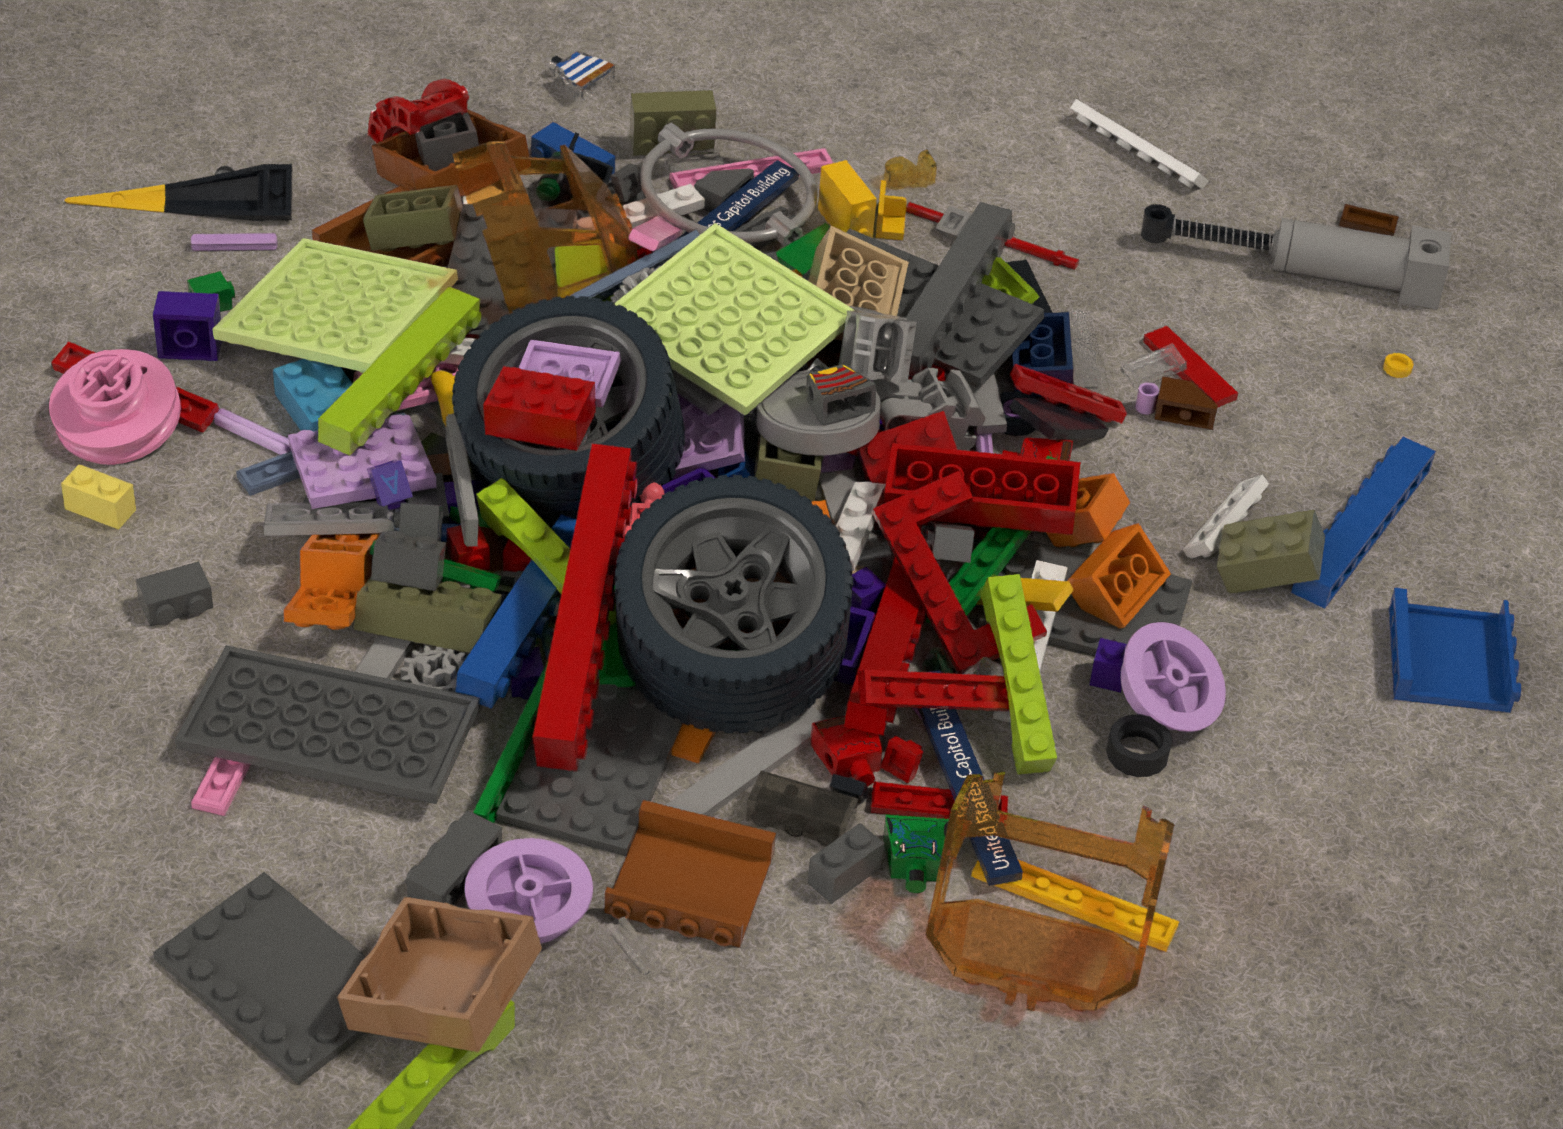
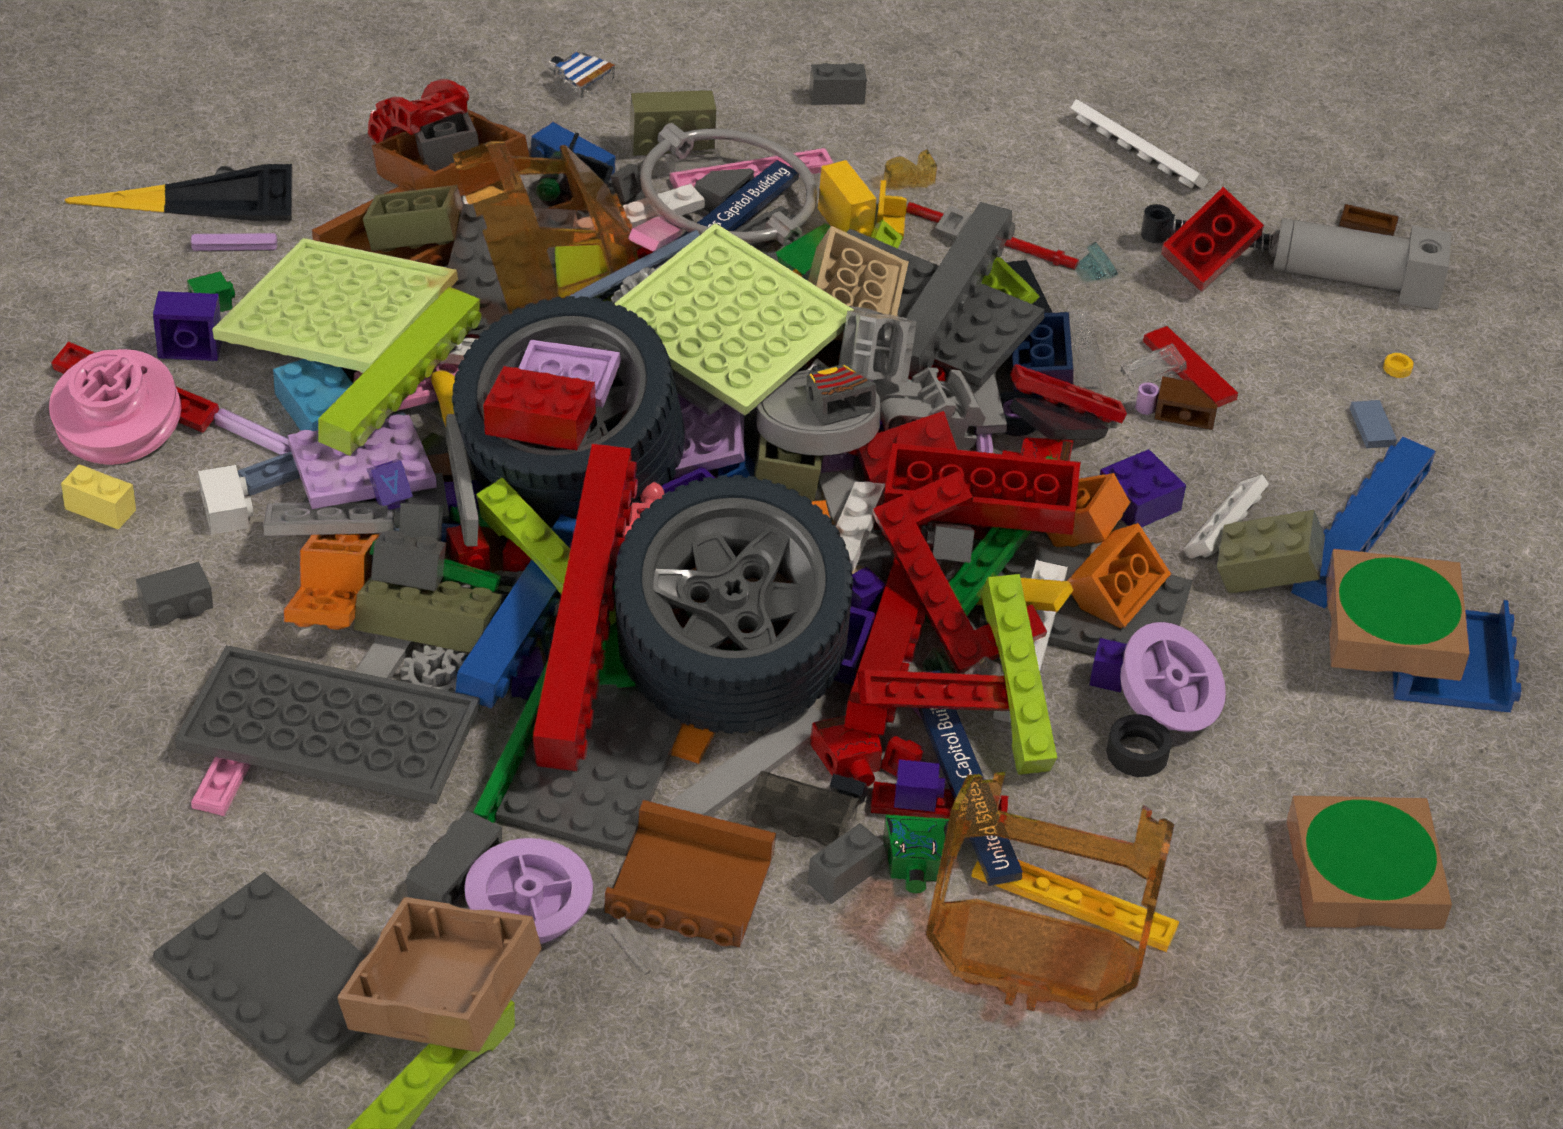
(224, 499): none -> white brick
(837, 84): none -> dark grey brick
(886, 234): none -> lime plate
(918, 785): none -> dark purple brick
(1099, 263): none -> clear light blue tile
(1149, 486): none -> dark purple brick
(1212, 239): none -> red brick
(1368, 862): none -> tile
(1373, 424): none -> sand blue tile
(1397, 614): none -> tile

